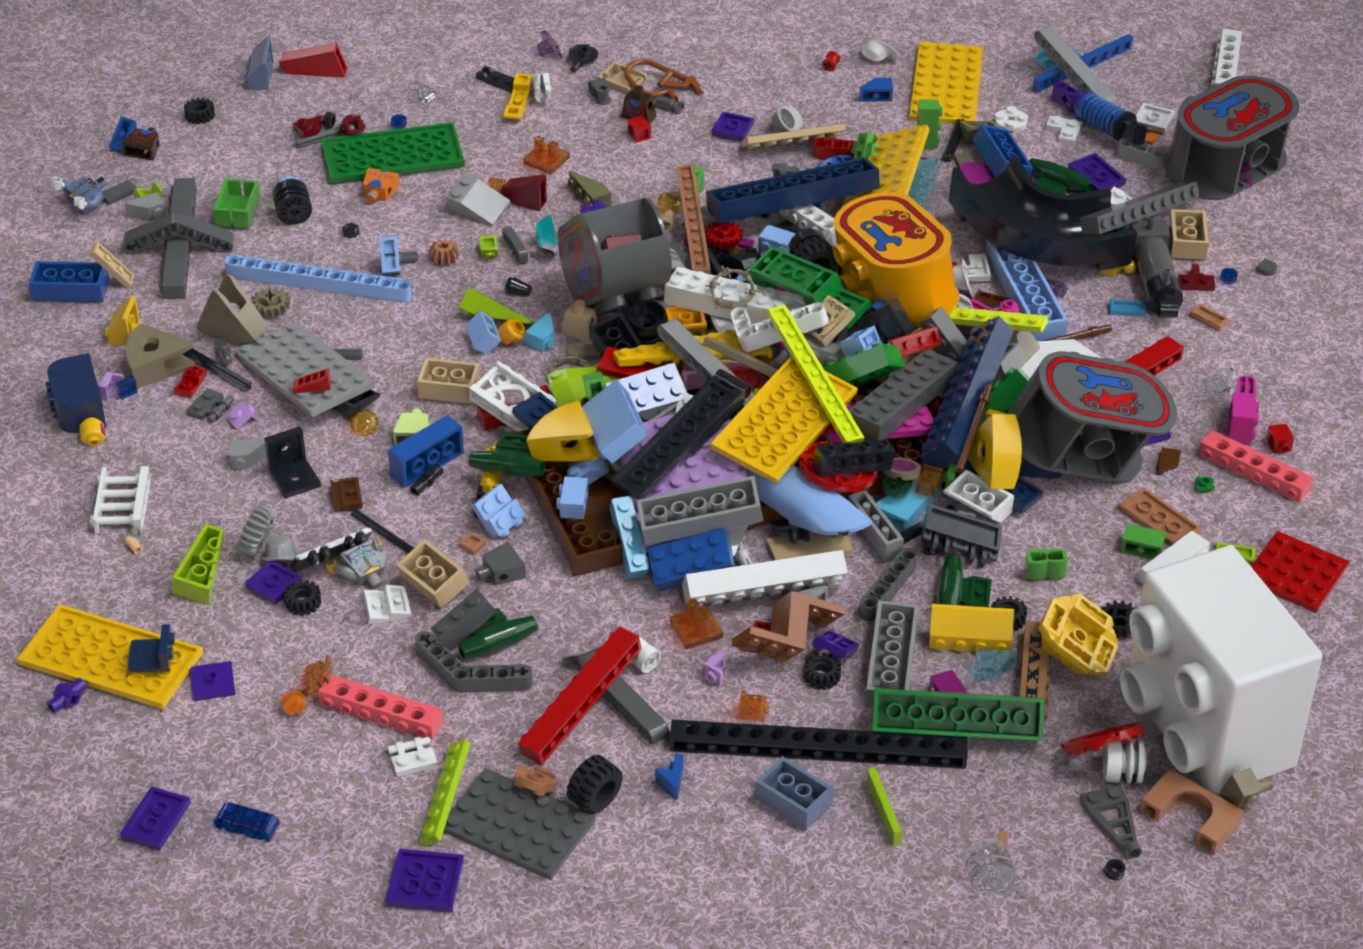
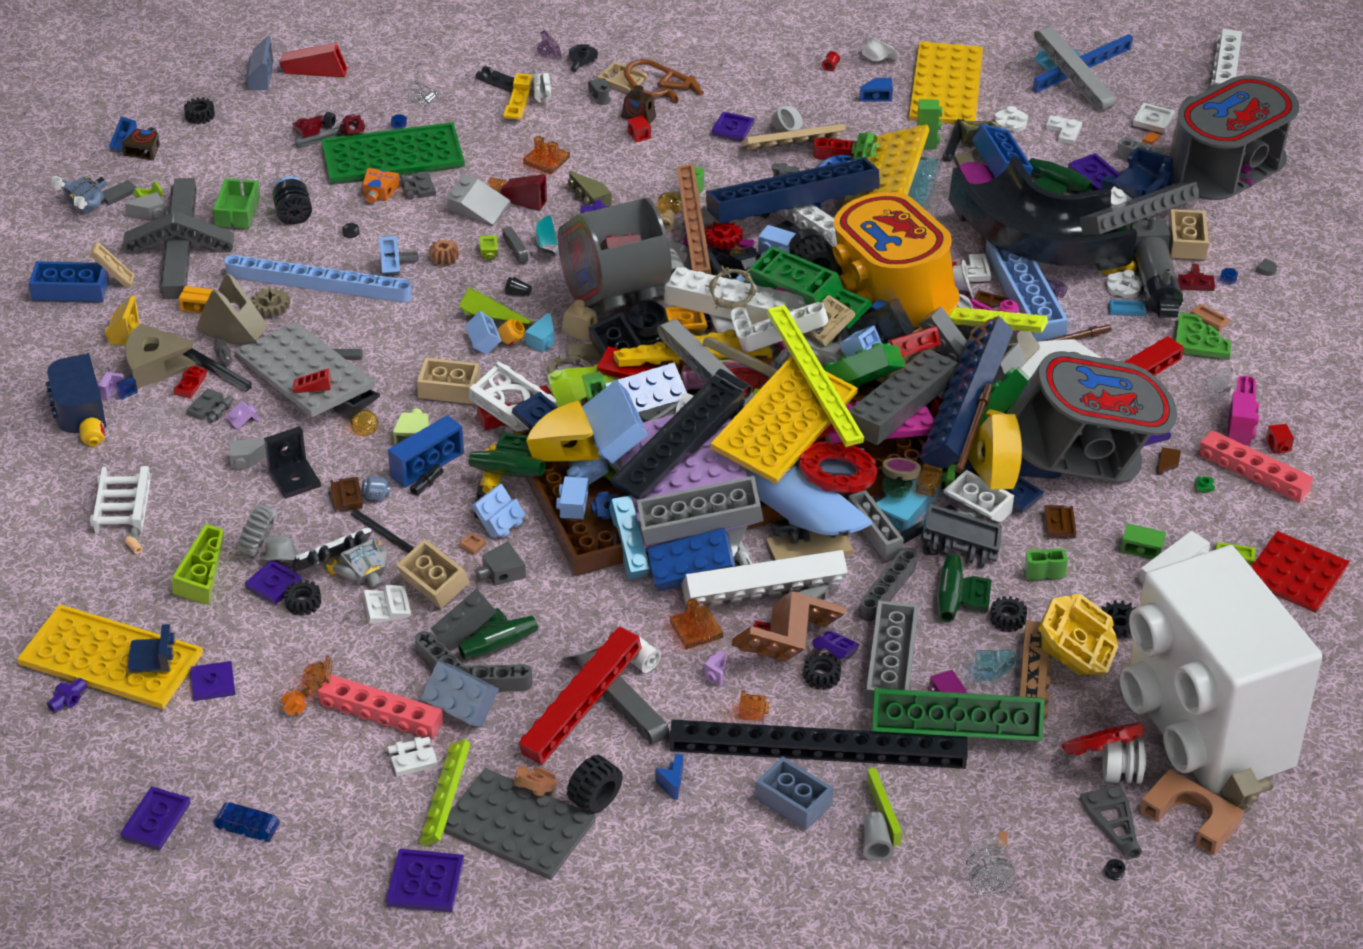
(194, 299): none -> light orange brick
(375, 488): none -> sand blue head
(422, 183): none -> dark grey plate
(459, 693): none -> sand blue brick
(597, 505): none -> blue brick
(669, 104): flat silver bar -> none
(853, 457): black brick -> none
(876, 838): none -> light grey plant
(970, 628): yellow slope -> none
(1059, 521): none -> reddish brown plate
(1100, 113): piece -> none
(1116, 287): none -> white plate
(1145, 174): none -> dark blue windscreen
(1156, 514): nougat tile -> none
(1200, 338): none -> bright green plate

